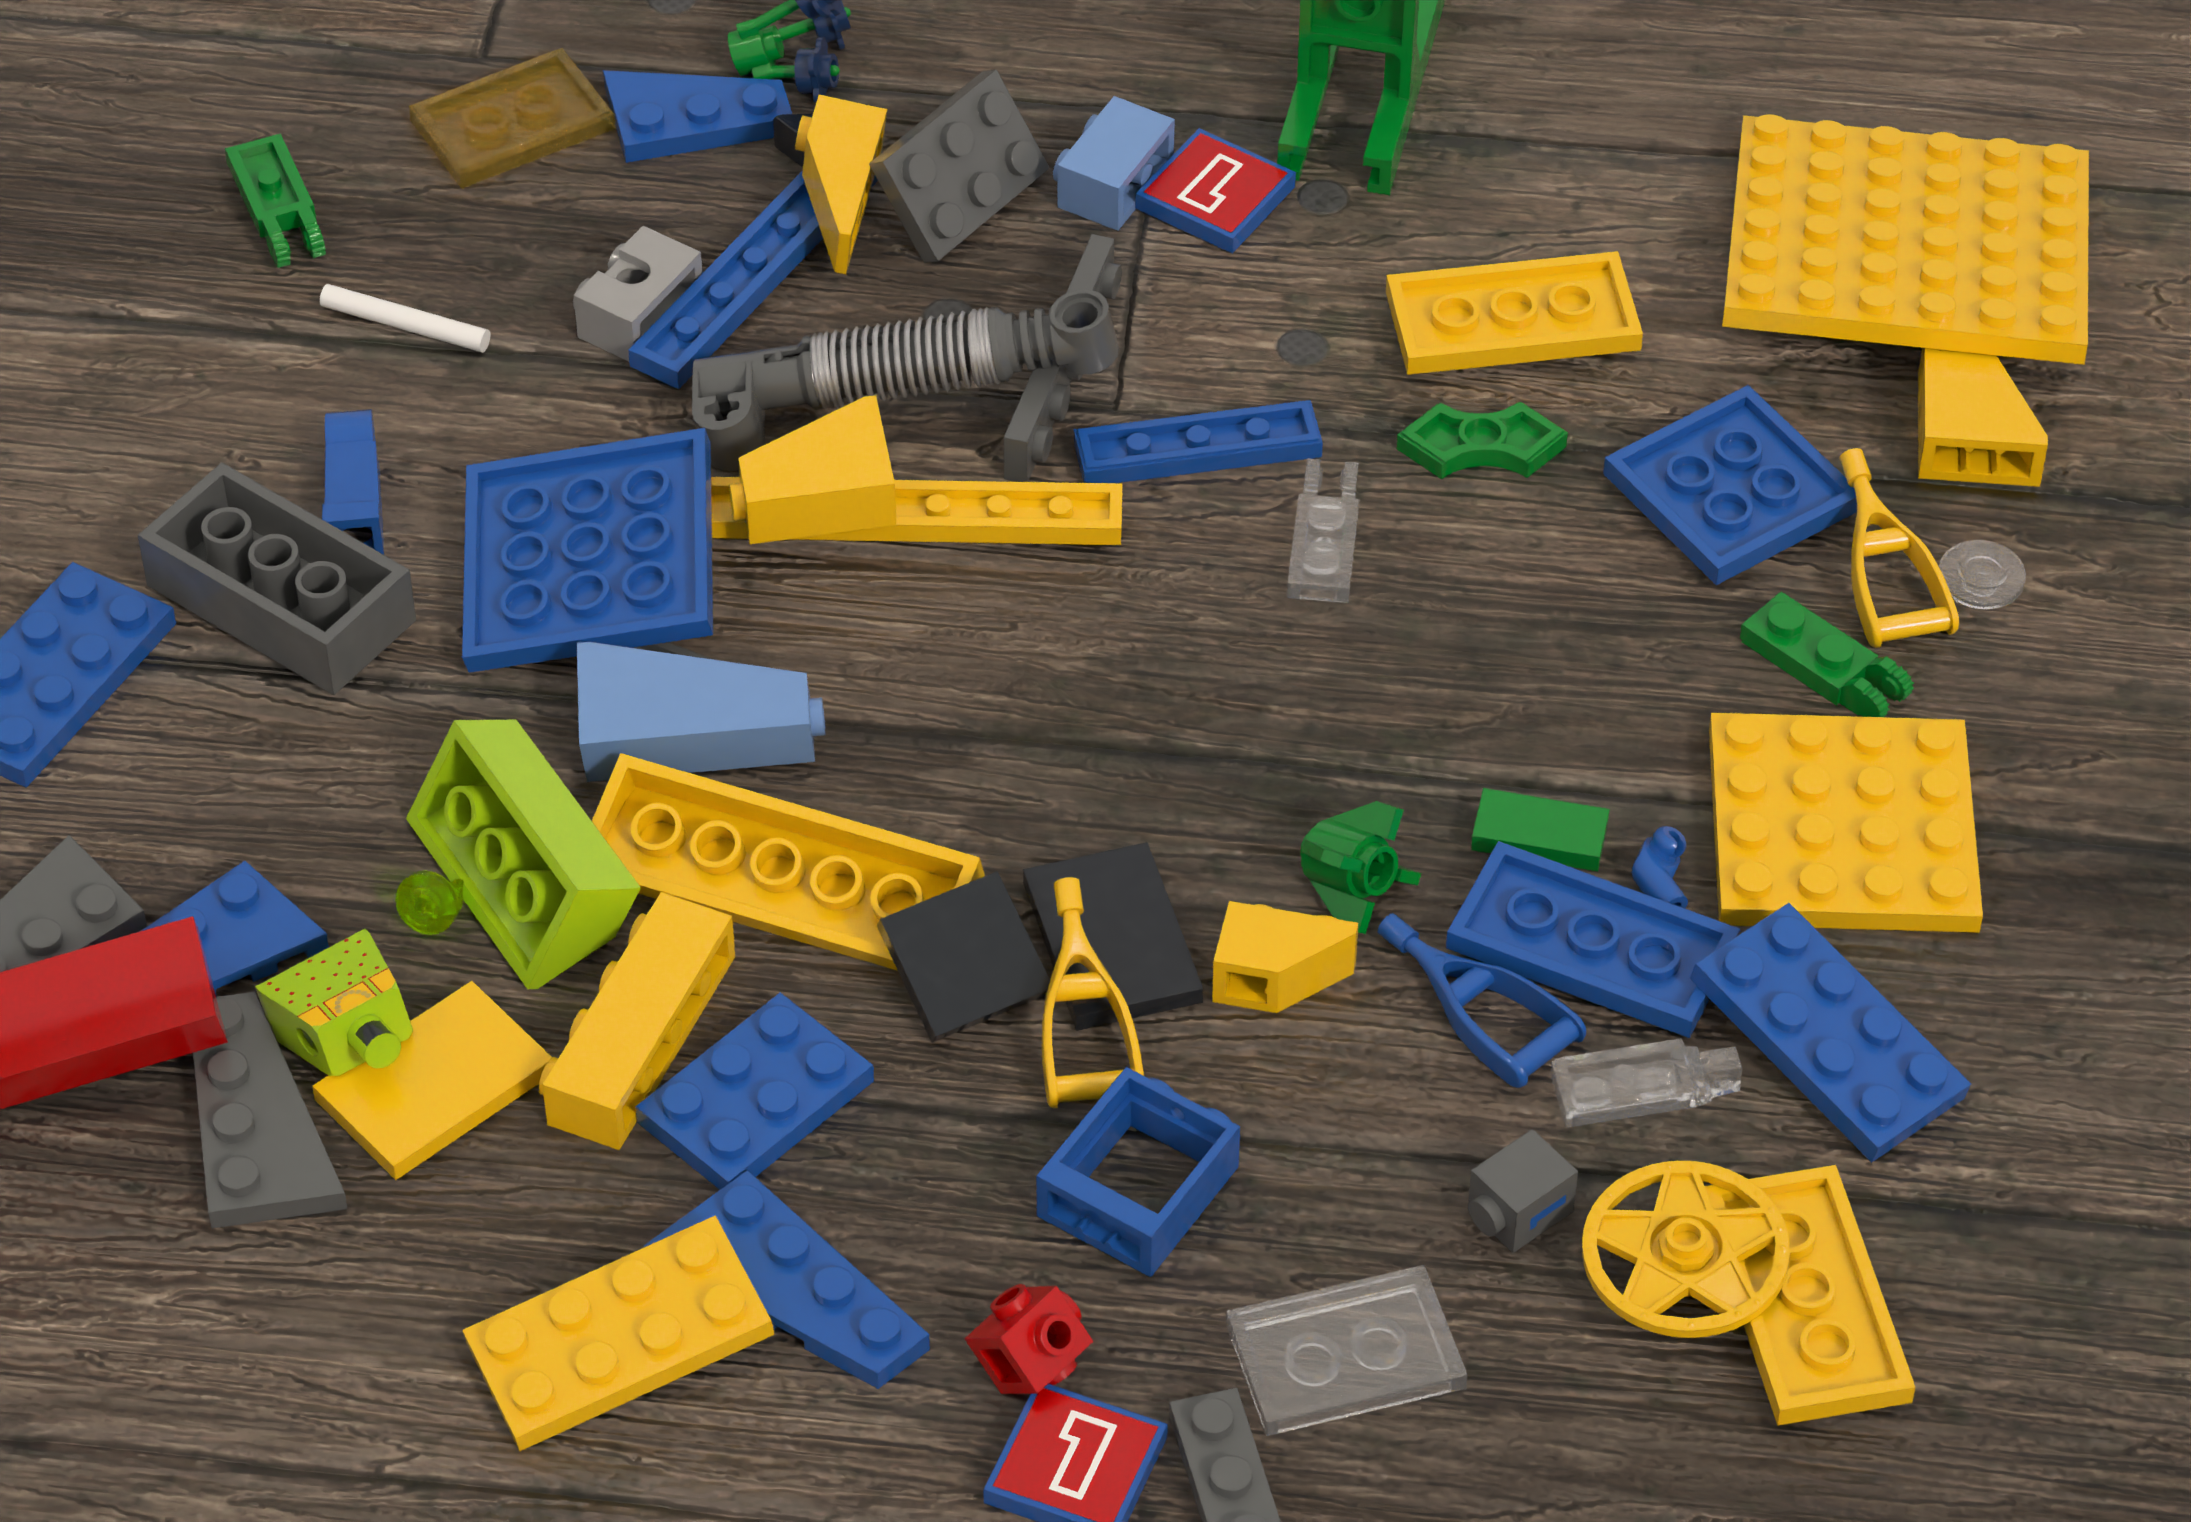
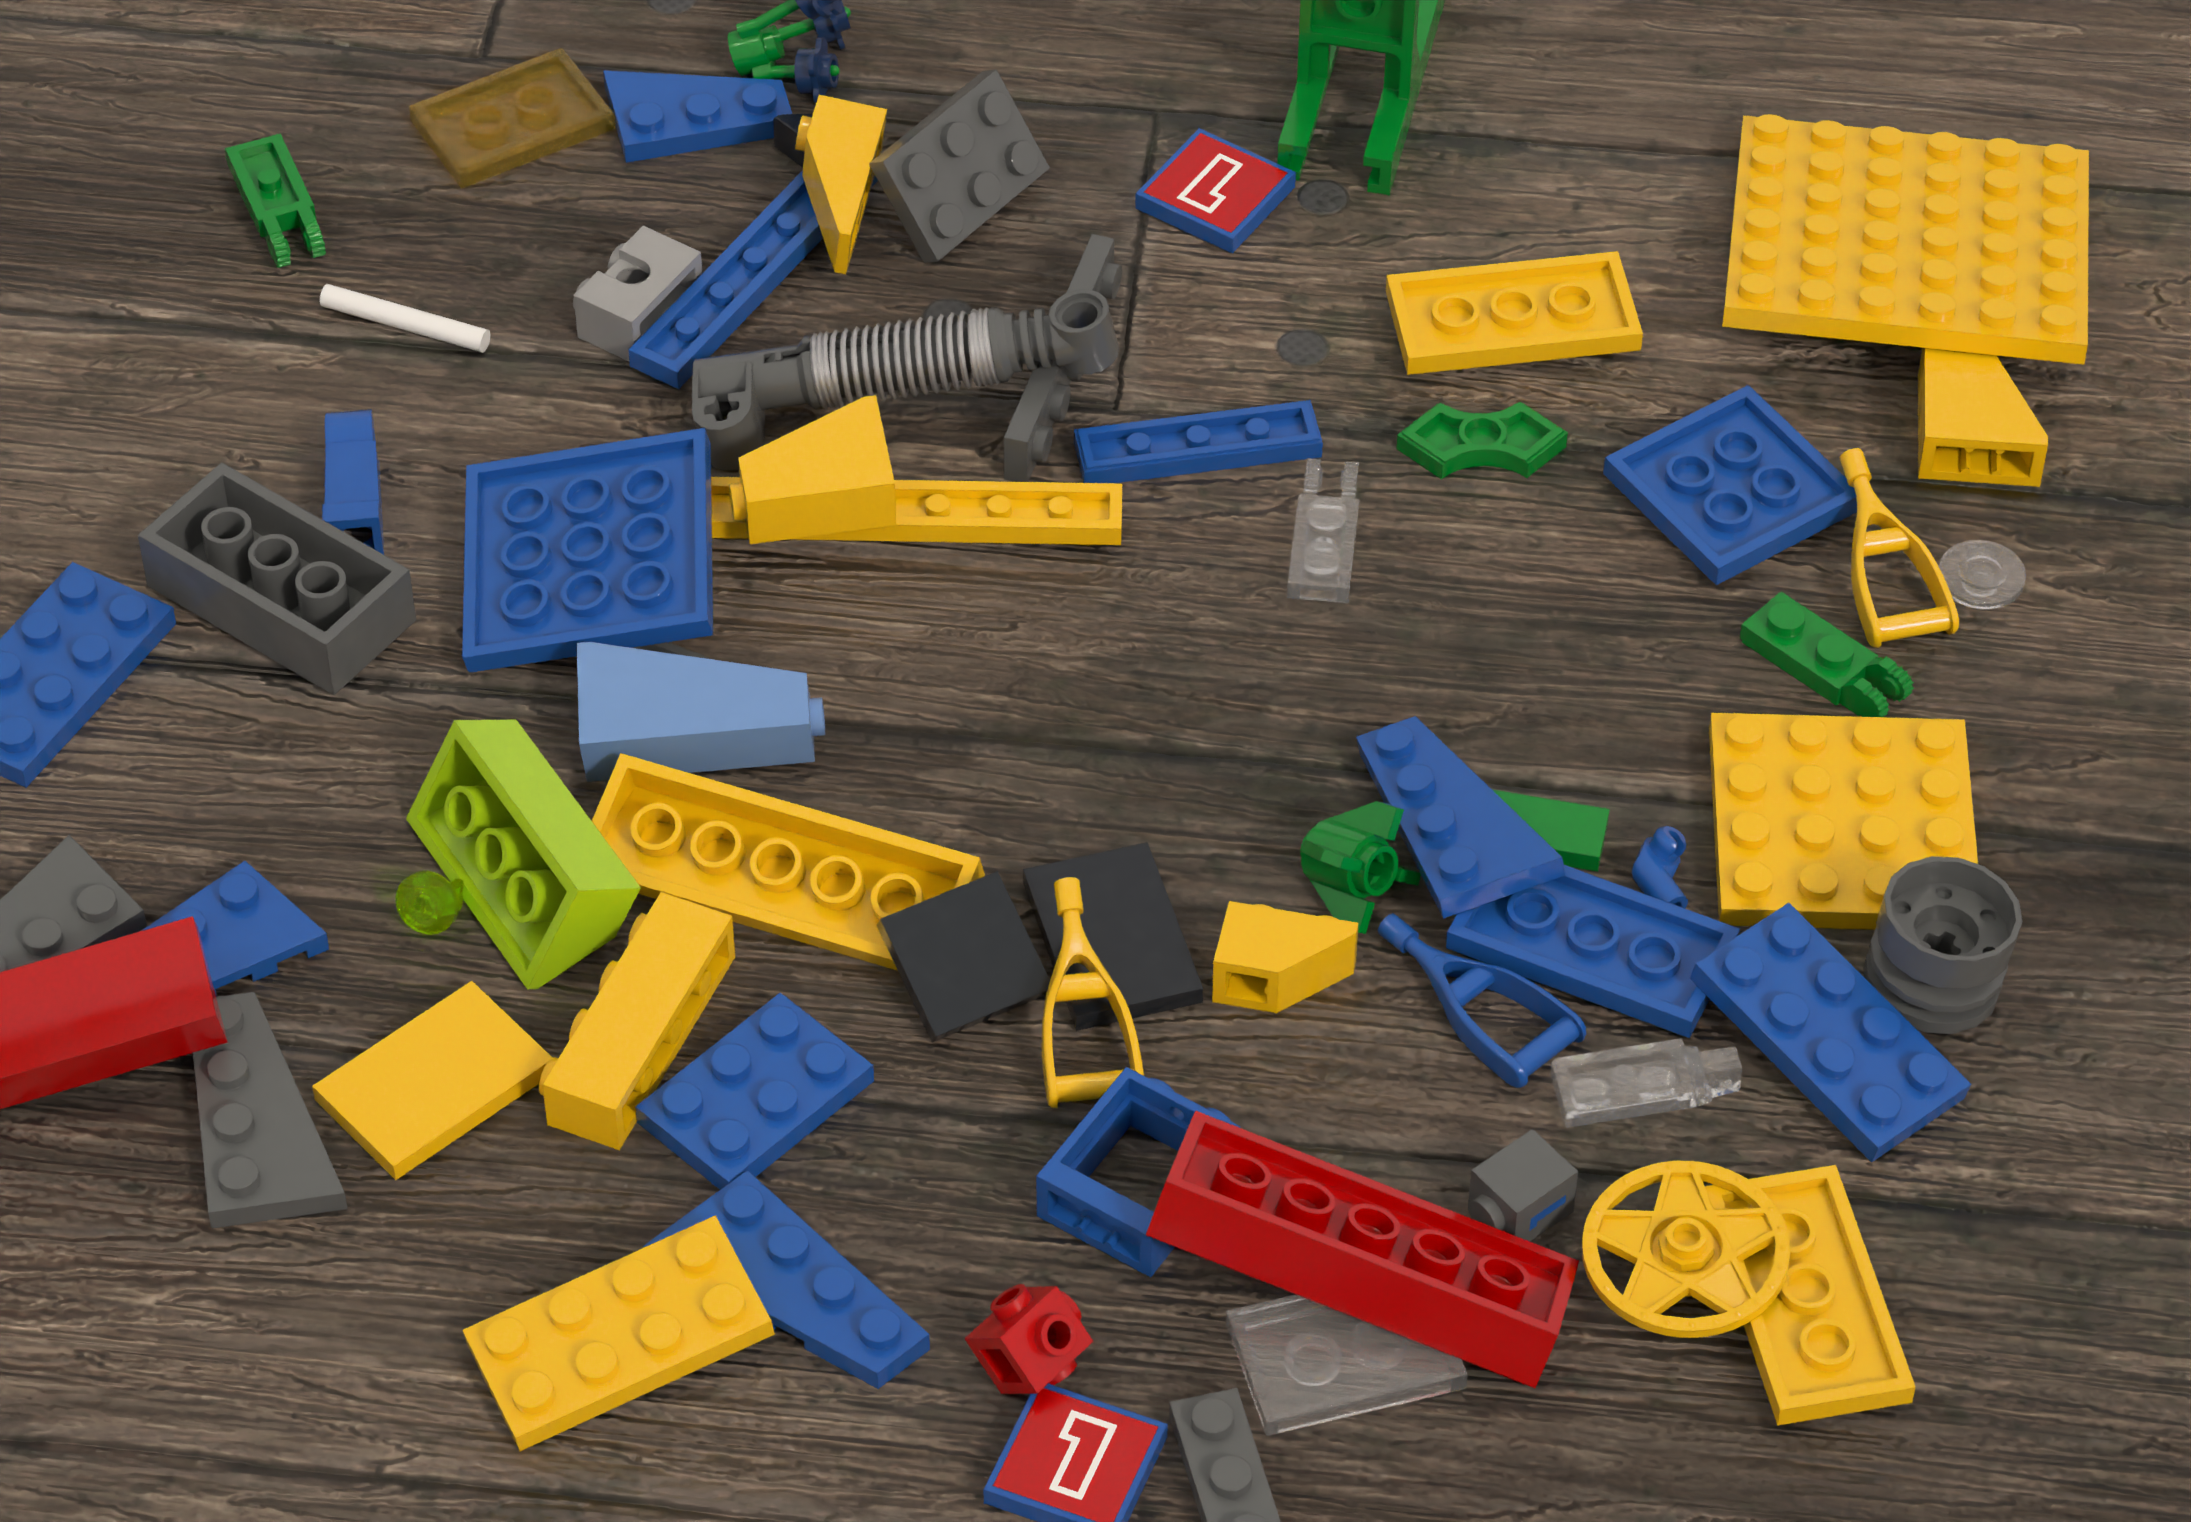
(338, 1007): lime torso -> none
(1113, 162): medium blue brick -> none
(1364, 1249): none -> red arch
(1452, 822): none -> blue wing
(1943, 943): none -> dark grey wheel

